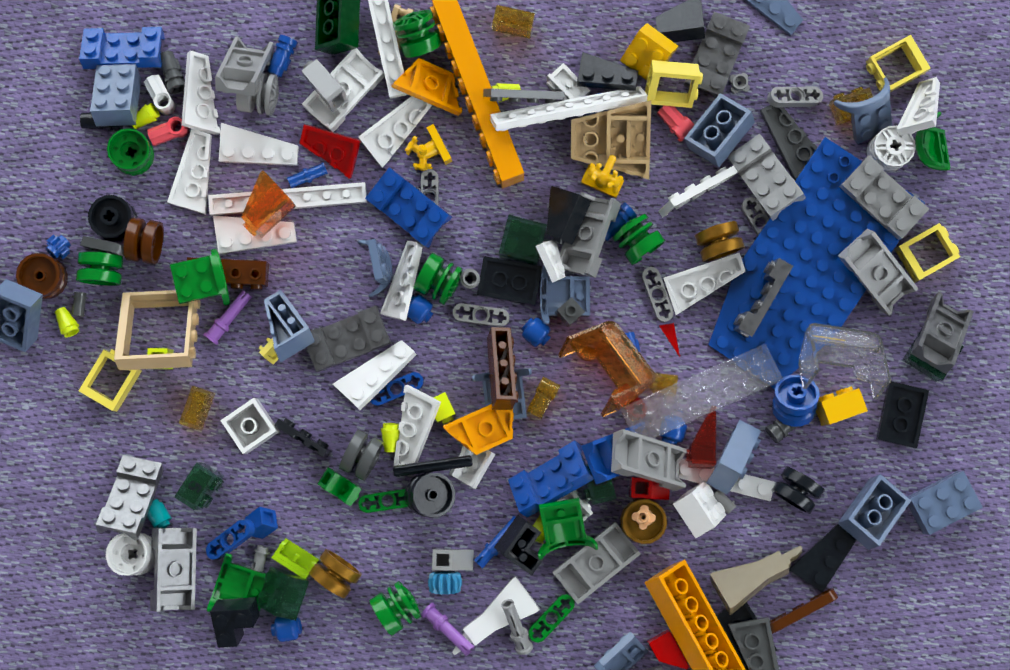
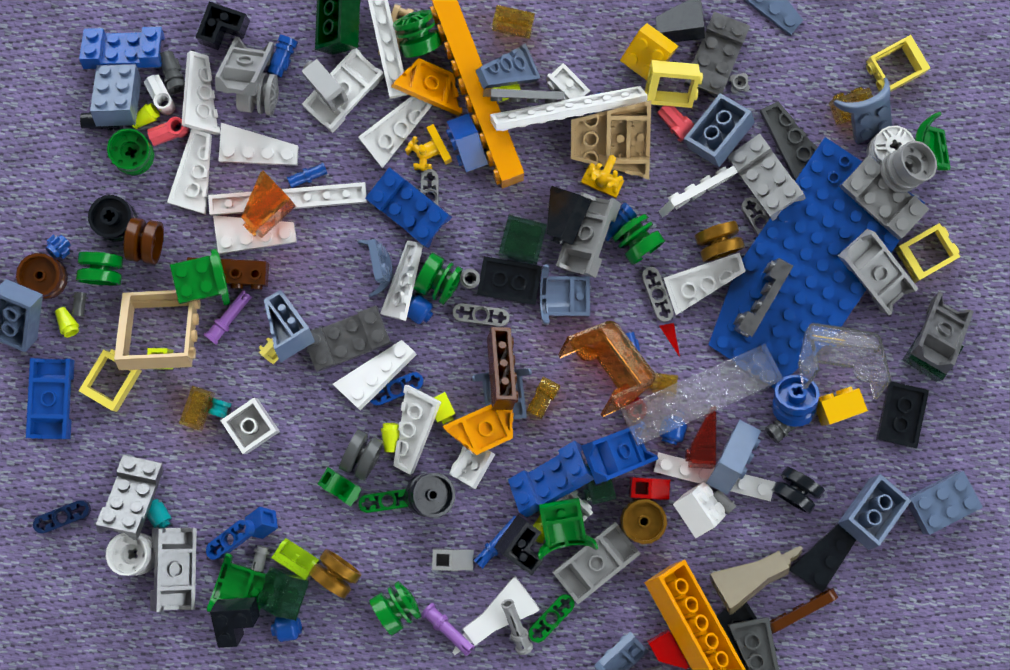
(49, 398): none -> blue piece
(77, 516): none -> dark blue beam
(102, 246): dark grey beam -> none
(199, 486): clear green brick -> none
(217, 22): none -> black brick
(219, 408): none -> teal wheel
(304, 436): black wing -> none
(332, 147): red wing -> none
(432, 466): black axle -> none
(444, 582): dark azure gear -> none
(466, 140): none -> blue brick
(509, 69): none -> sand blue wing
(536, 332): blue head -> none
(552, 261): white wing -> none
(569, 312): dark grey brick -> none
(604, 74): wing -> none
(647, 459): light grey piece -> none
(649, 517): light nougat plate -> none
(802, 92): light grey beam -> none
(908, 166): none -> light grey wheel
(922, 108): white wing -> none

